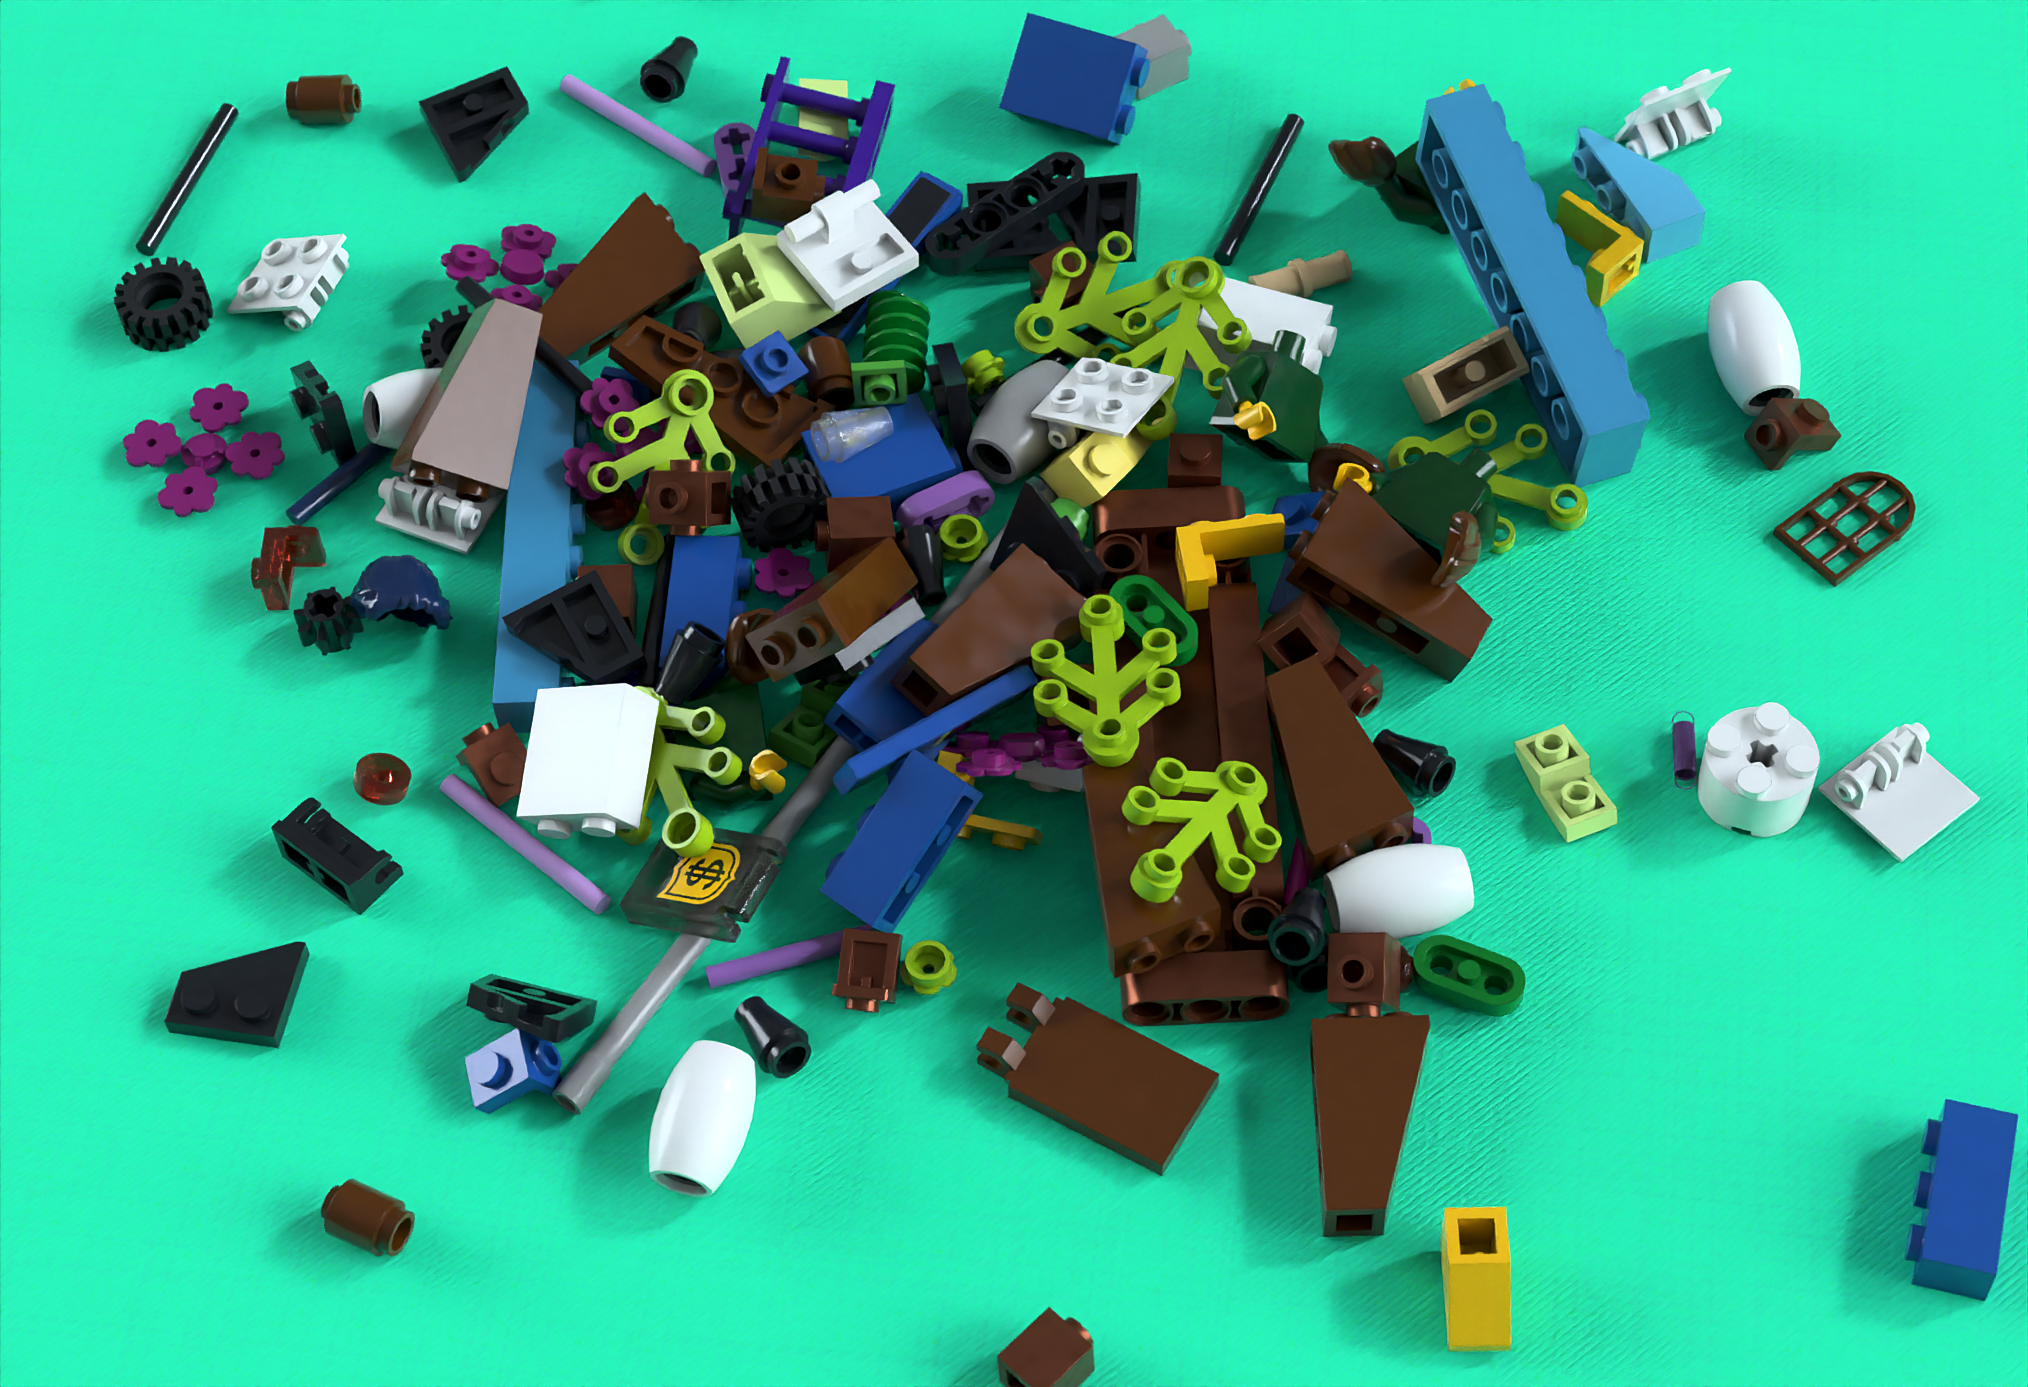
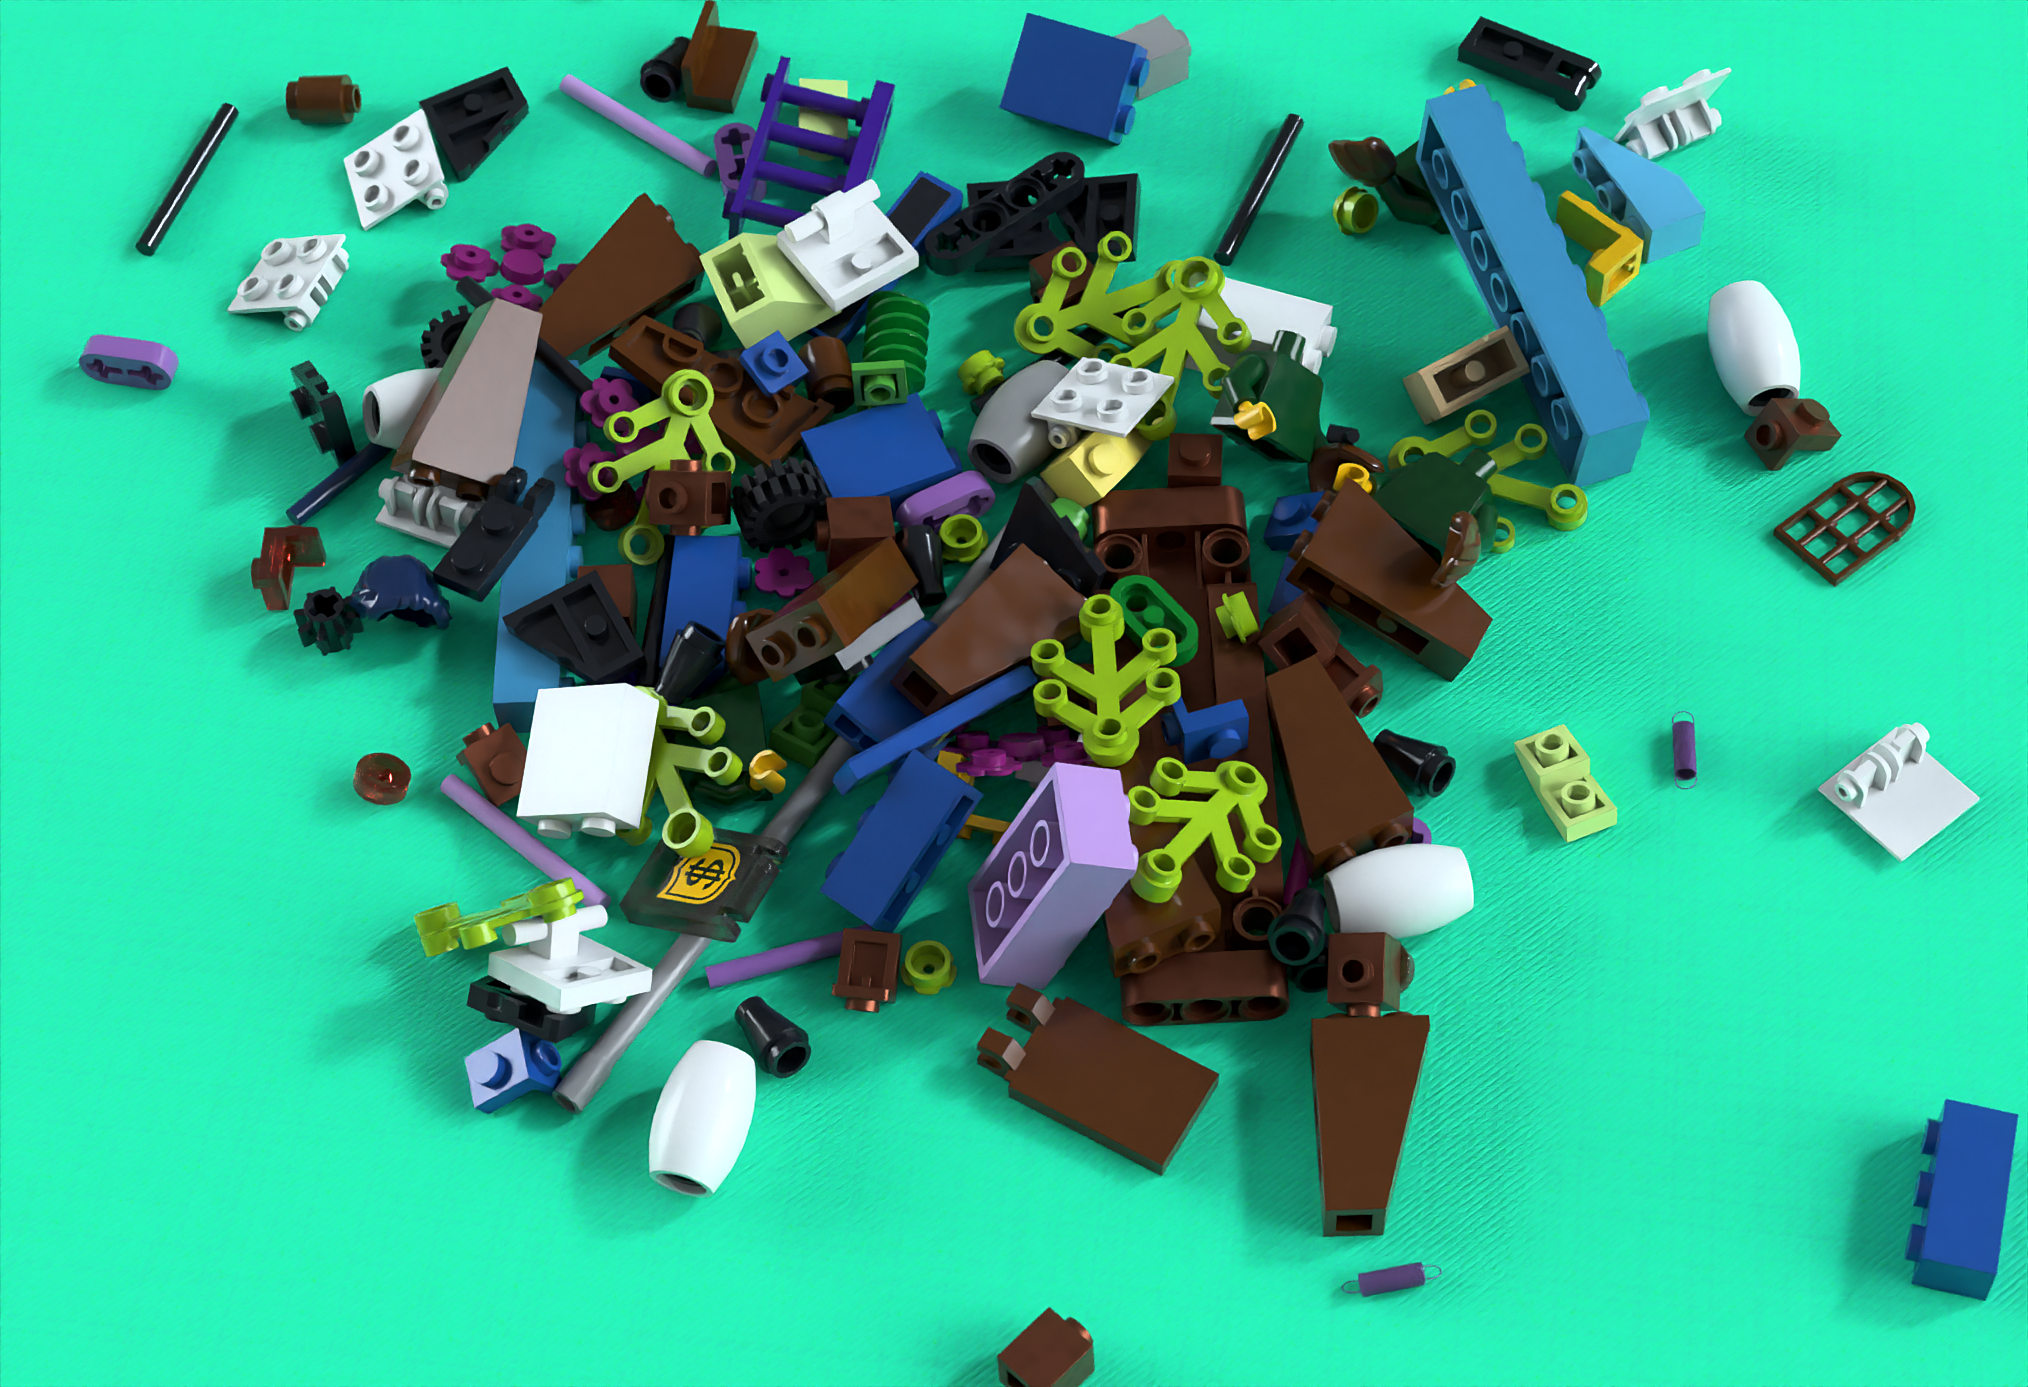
(129, 362): none -> beam
(169, 324): black tyre -> none
(204, 452): magenta plant -> none
(240, 997): black wing -> none
(335, 856): black hinge -> none
(367, 1218): reddish brown brick -> none
(396, 171): none -> white hinge
(444, 924): none -> lime plant
(494, 536): none -> black hinge
(566, 966): none -> white plate
(716, 62): none -> reddish brown panel
(785, 187): reddish brown brick -> none
(848, 432): clear cone -> none
(951, 399): black wing -> none
(1051, 875): none -> lavender brick
(1206, 732): none -> blue bracket
(1208, 542): yellow bracket -> none
(1237, 617): none -> lime plate
(1304, 277): tan pin -> none
(1342, 434): none -> black hand
(1355, 210): none -> lime plate
(1391, 1279): none -> medium lavender piece
(1470, 974): green plate -> none
(1476, 1278): yellow slope -> none
(1530, 62): none -> black plate
(1758, 770): white brick -> none

